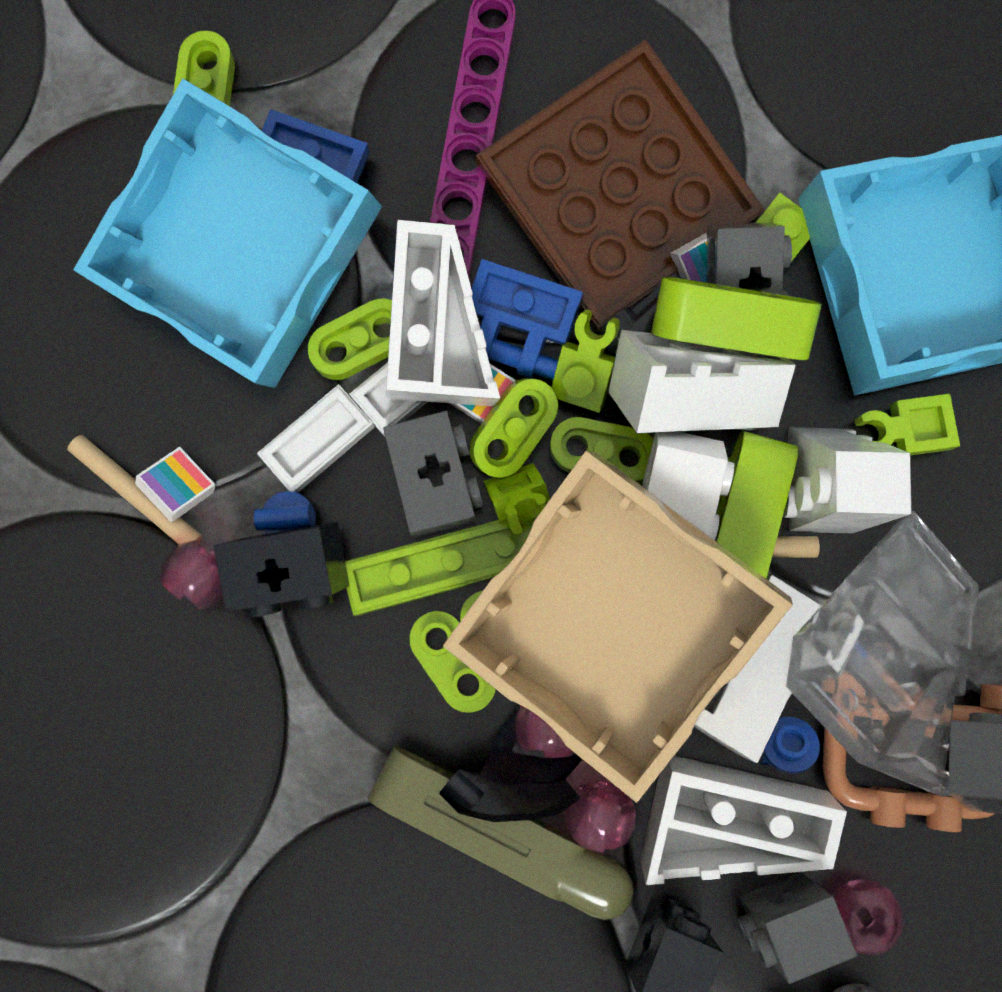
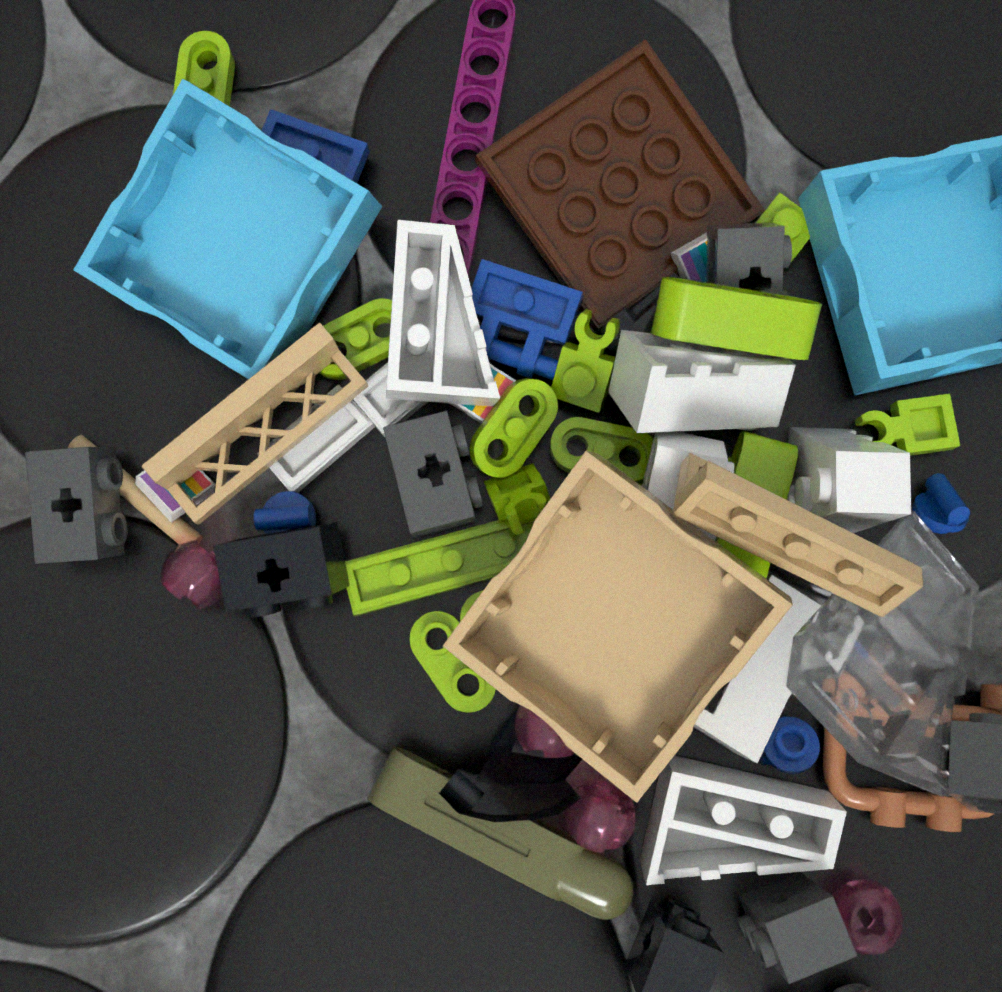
(58, 523): none -> dark grey brick
(245, 408): none -> tan fence
(793, 537): none -> tan fence
(941, 506): none -> blue plate

